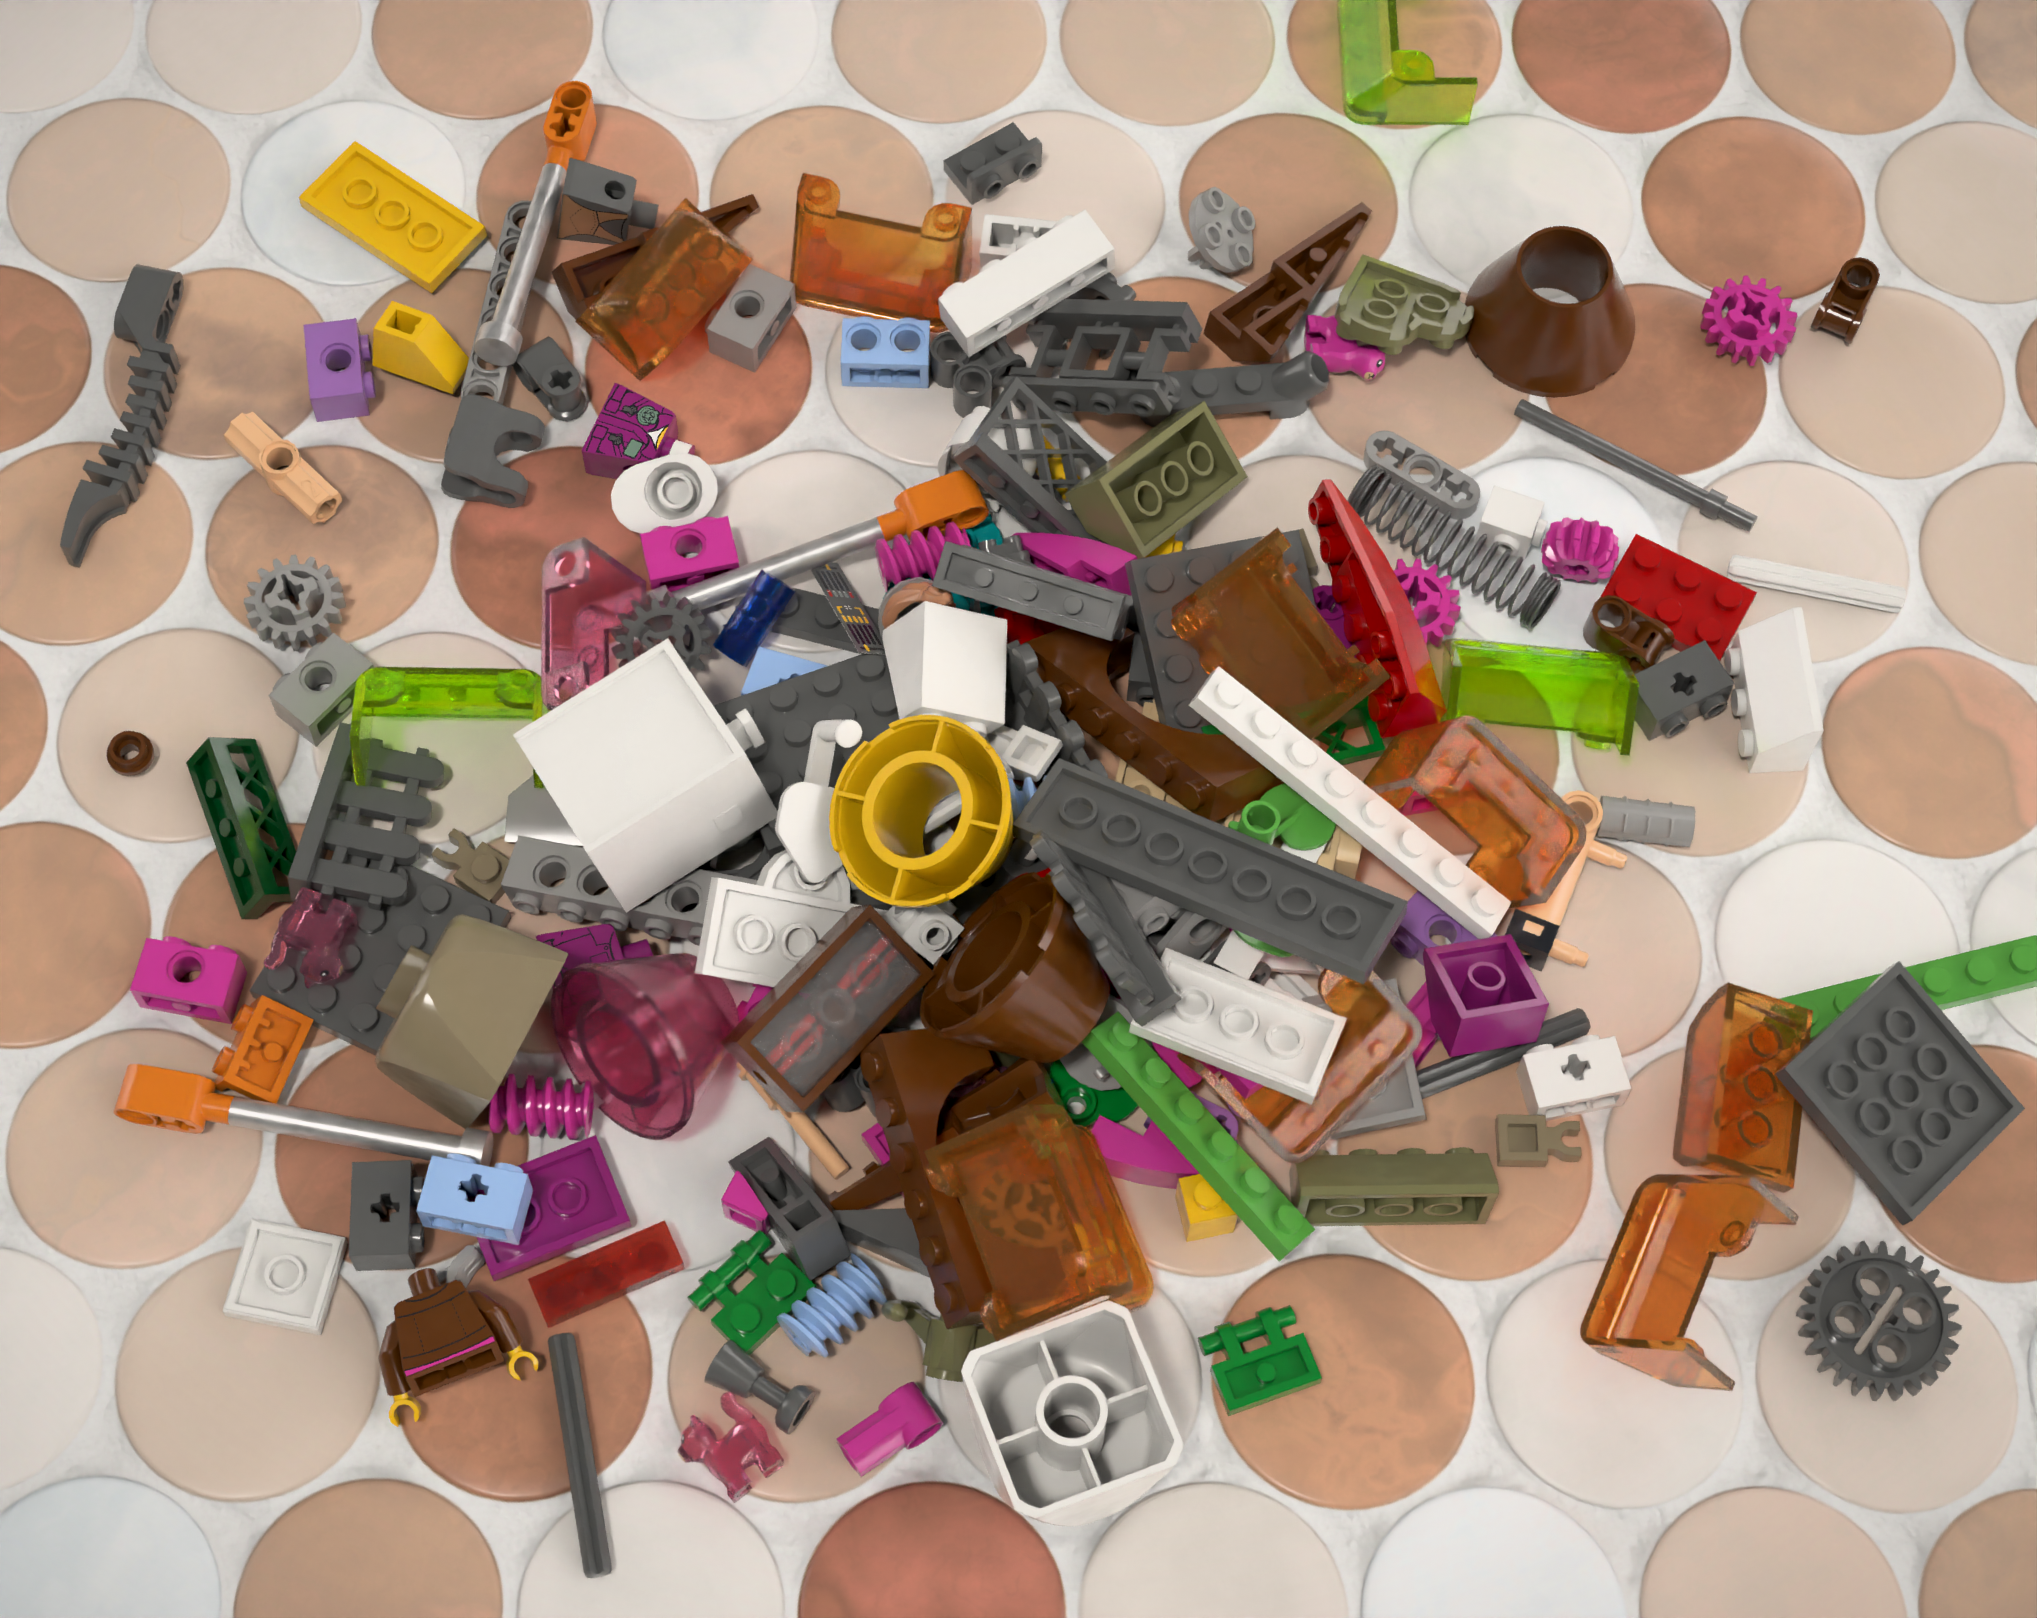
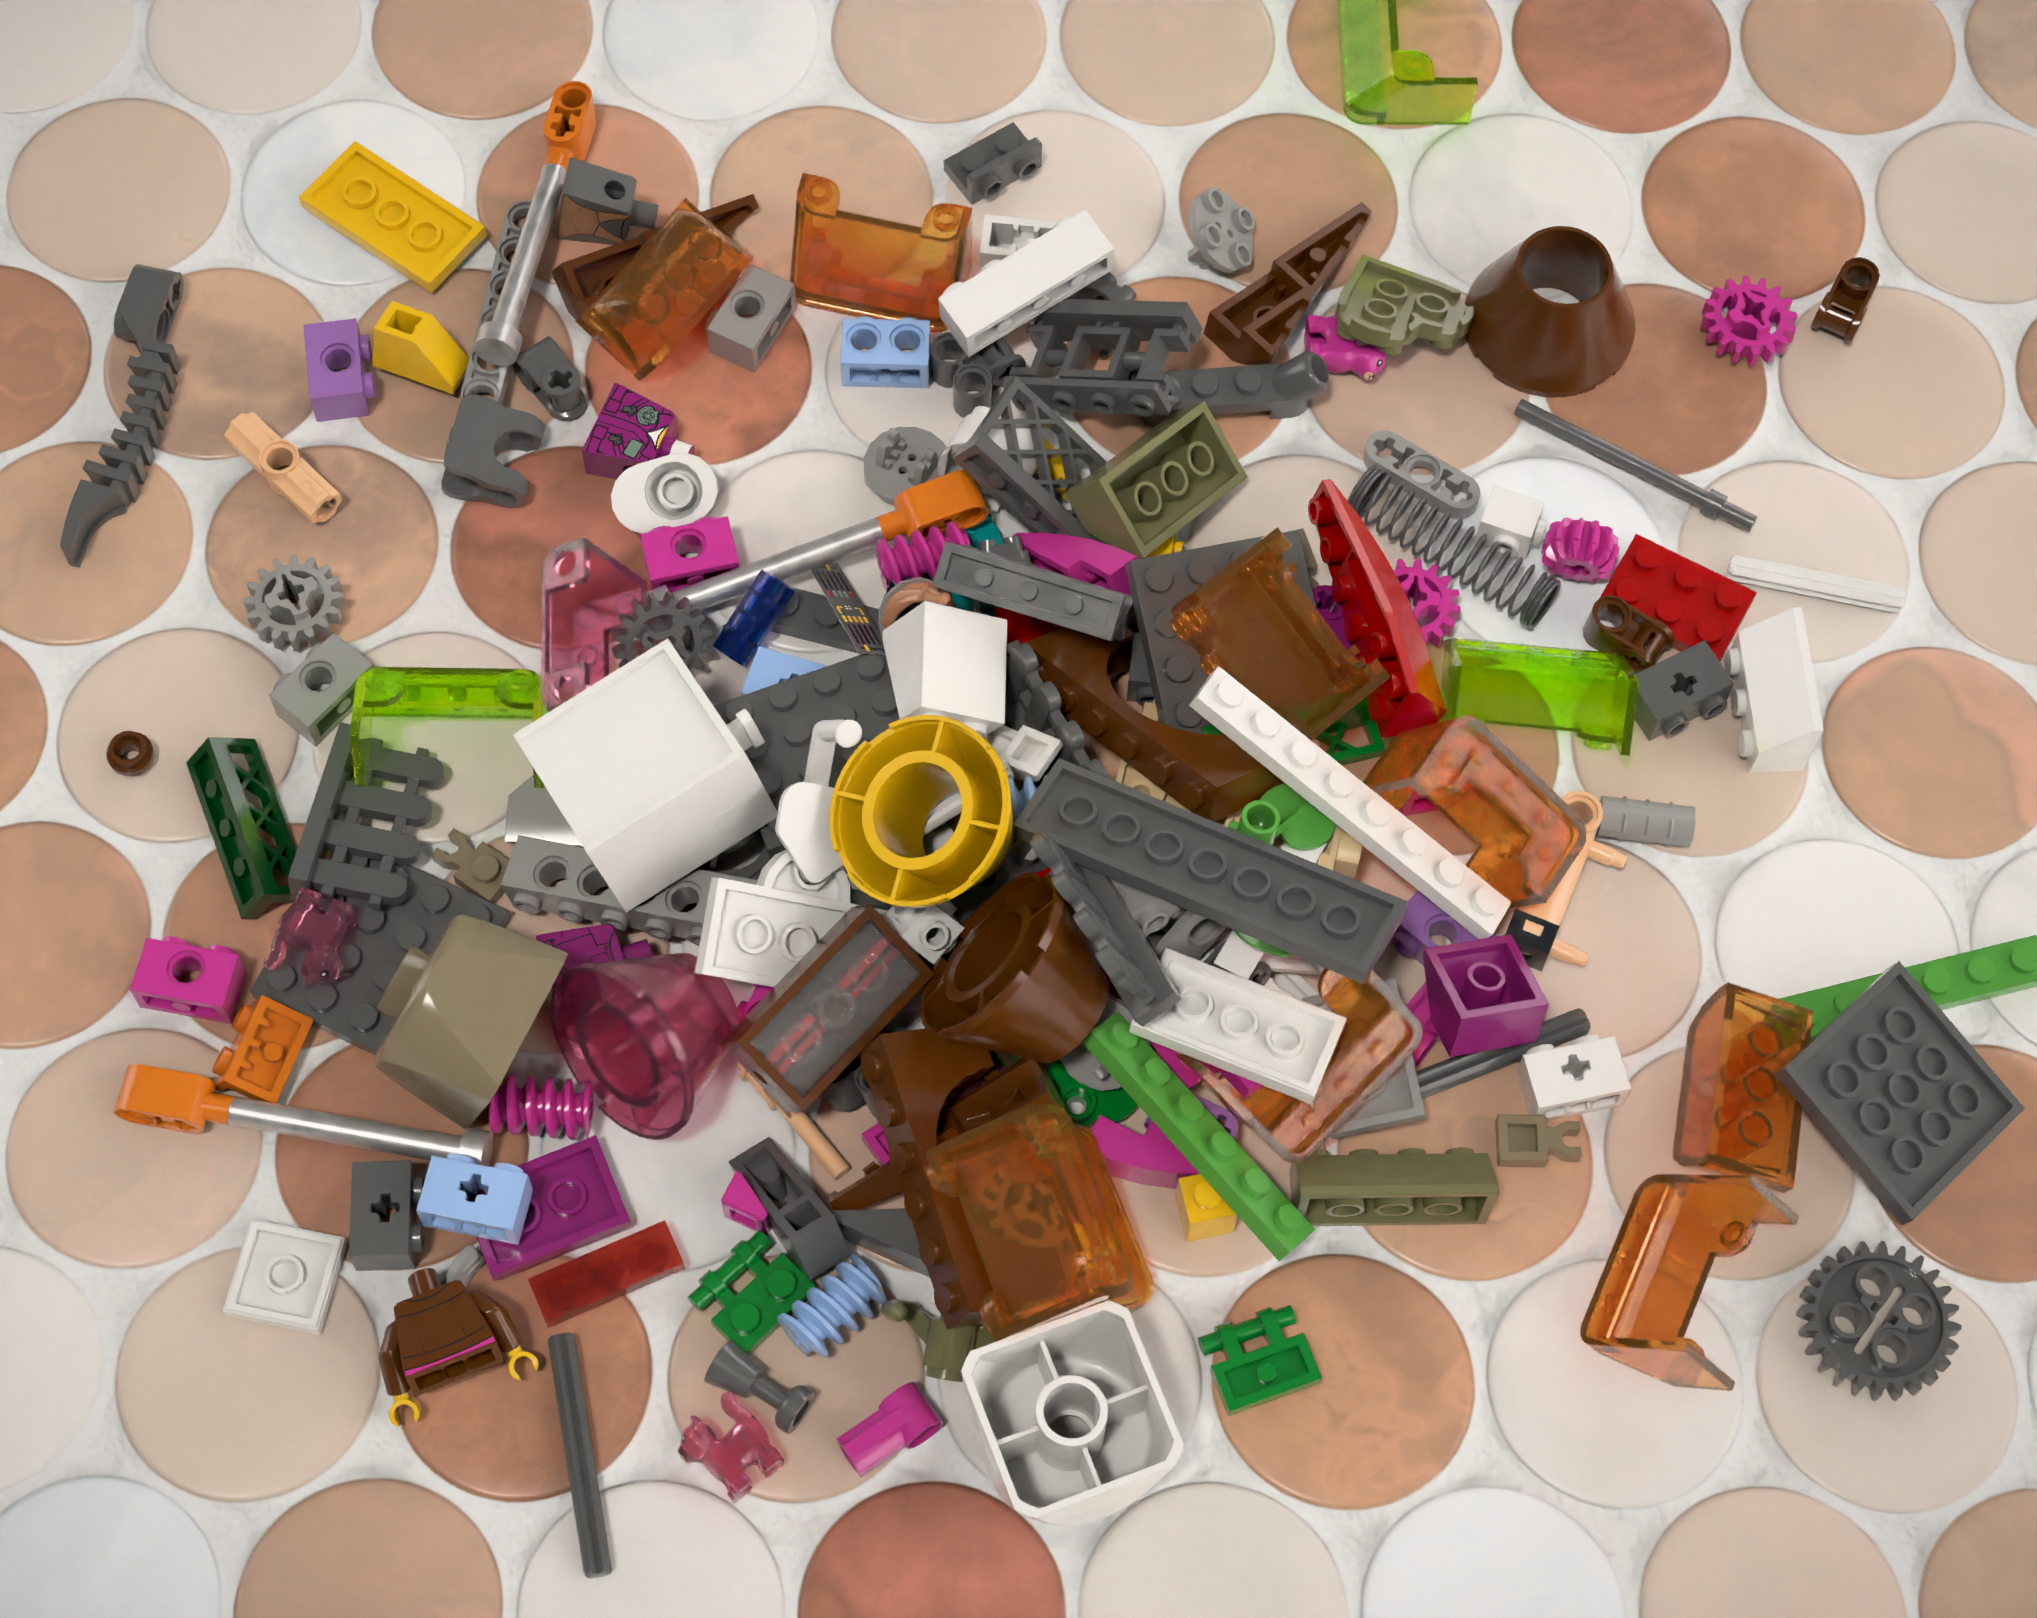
(891, 455): none -> light grey plate

